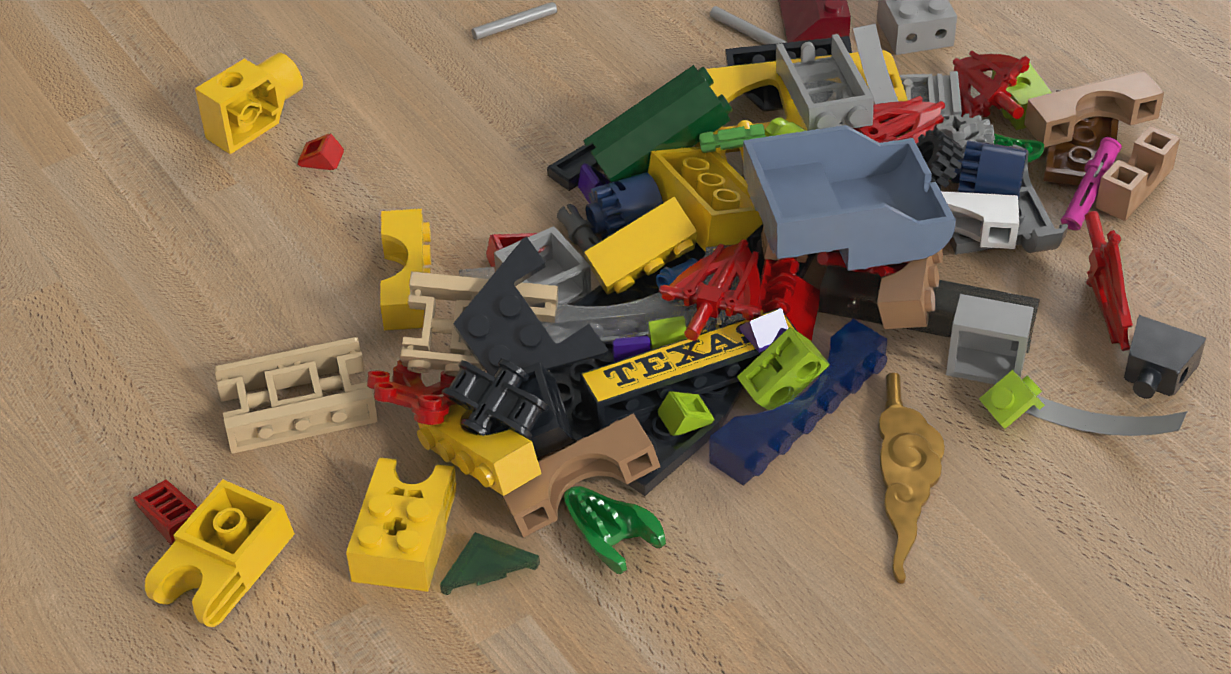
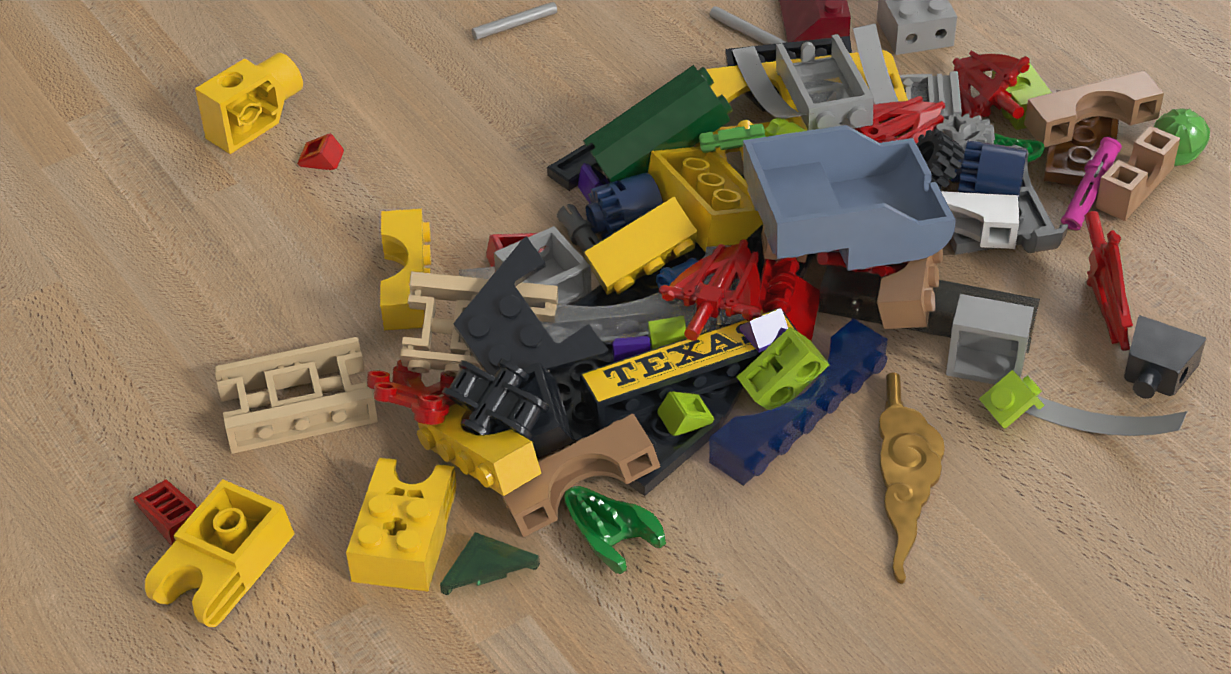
(760, 85): none -> light grey sticker
(1191, 130): none -> bright green piece

